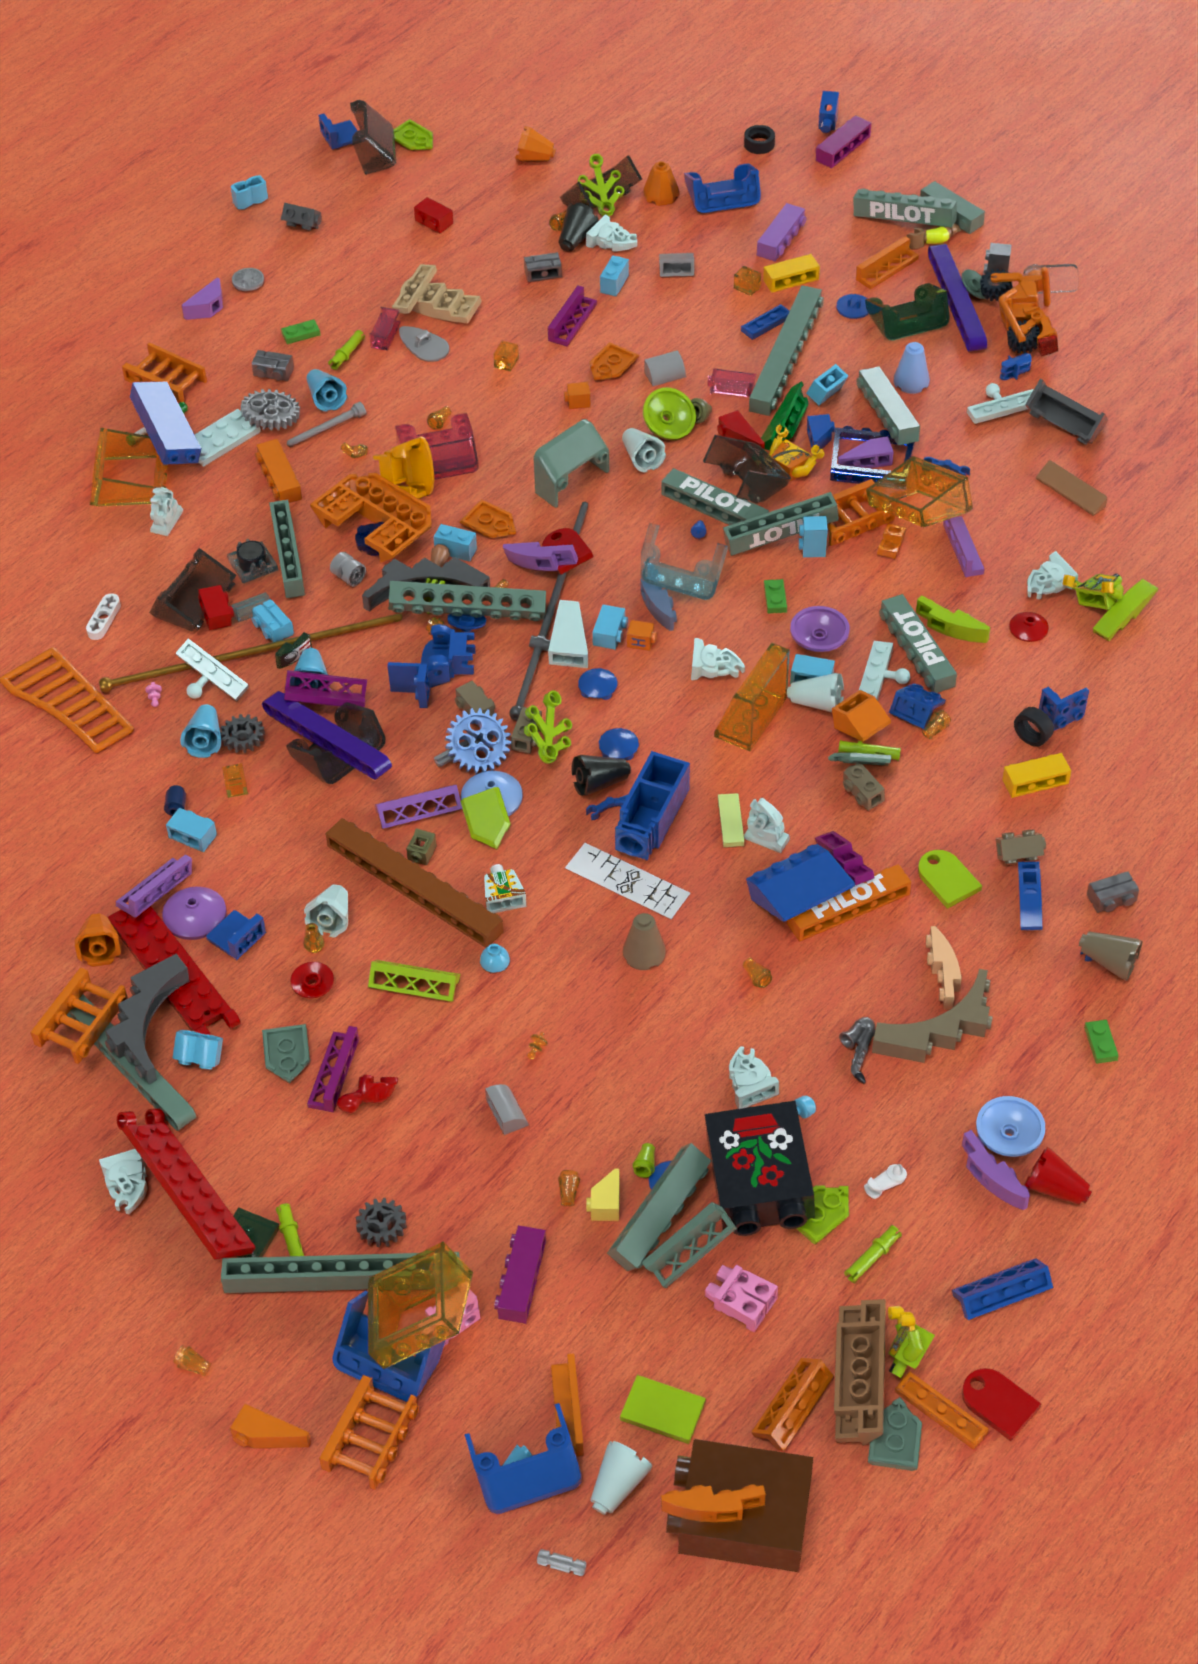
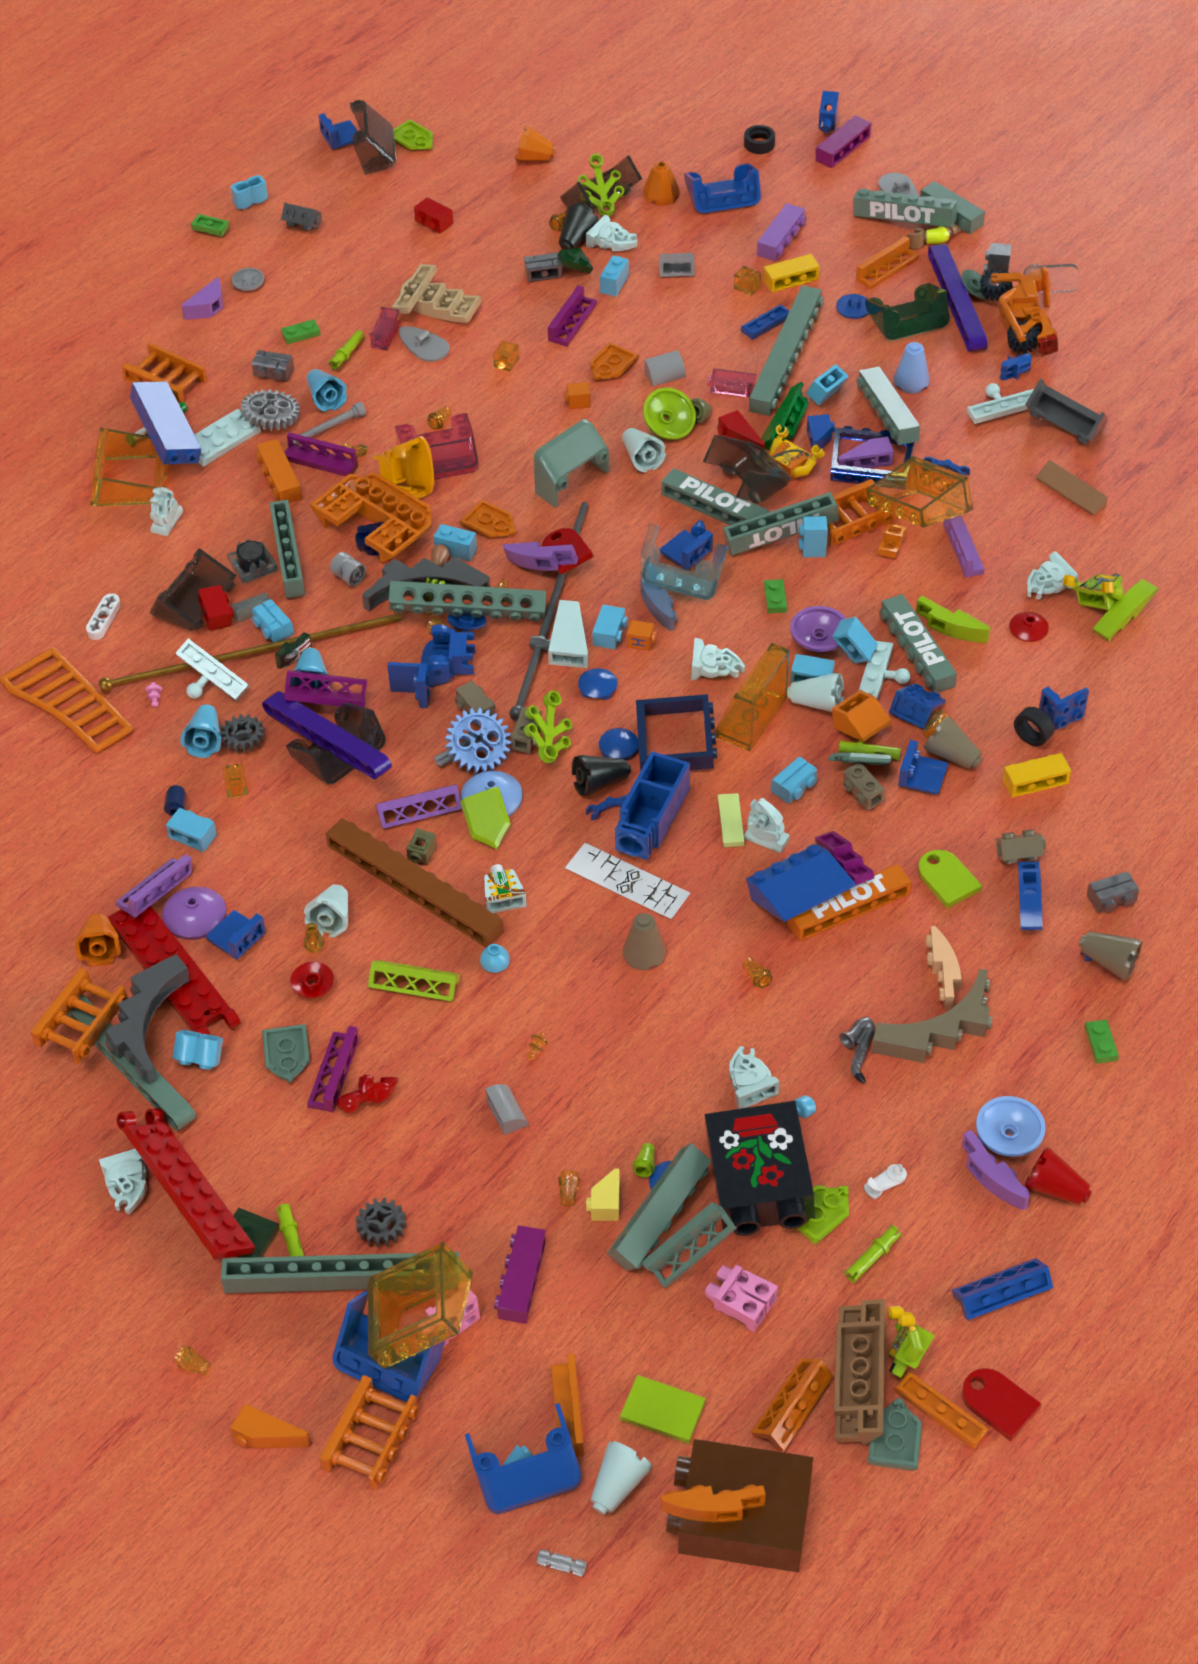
(210, 225): none -> bright green plate
(321, 458): none -> magenta fence
(575, 259): none -> dark green wing
(679, 704): none -> dark blue window
(688, 549): none -> blue bracket
(794, 780): none -> medium azure brick
(855, 640): none -> medium azure brick
(897, 183): none -> light grey shield
(921, 772): none -> blue bracket
(953, 745): none -> dark tan cone

